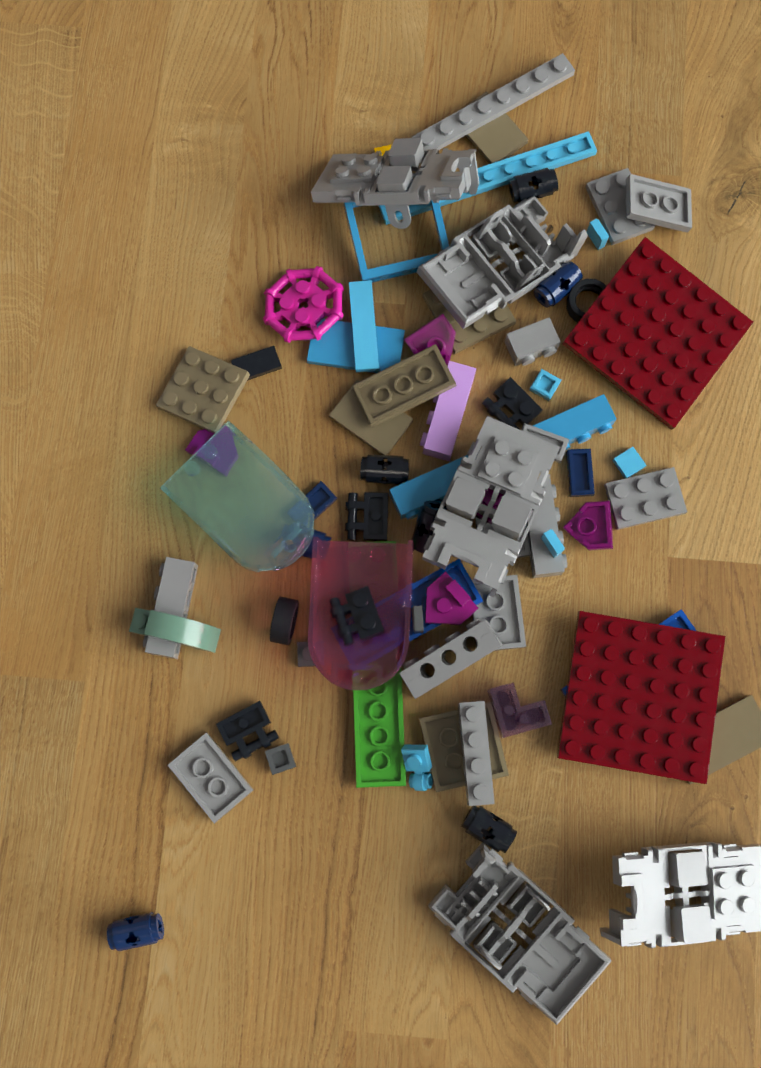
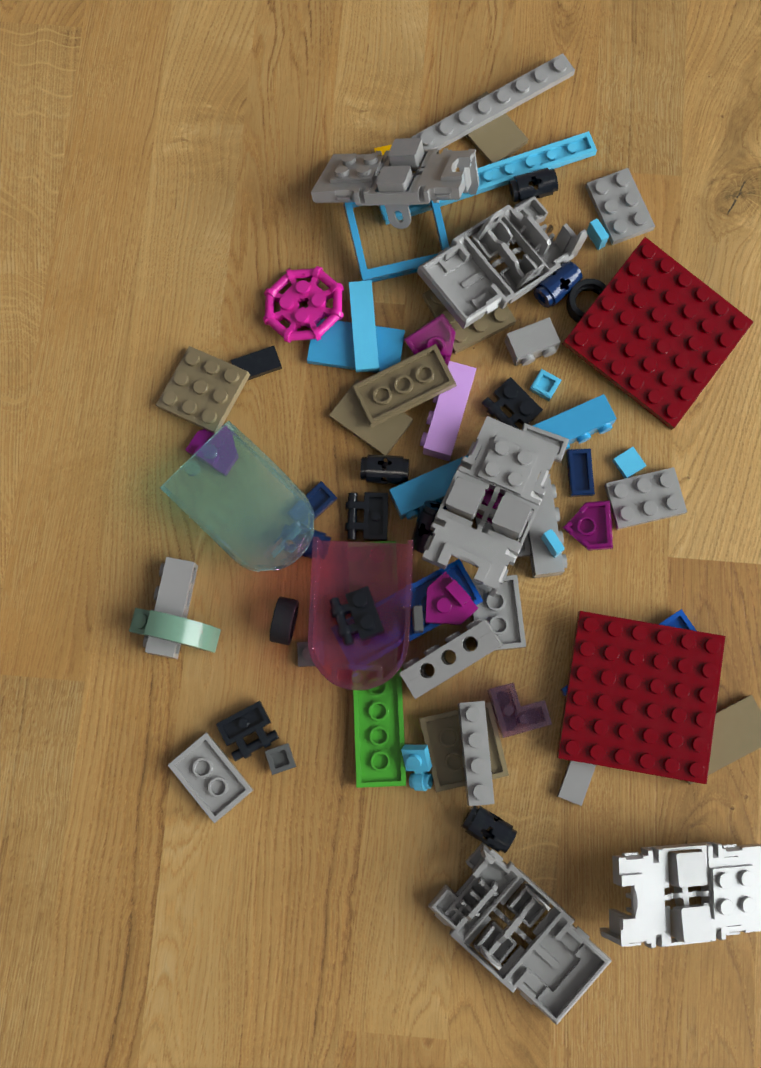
(135, 931): dark blue piece -> none
(576, 782): none -> light grey tile
(658, 203): light grey plate -> none

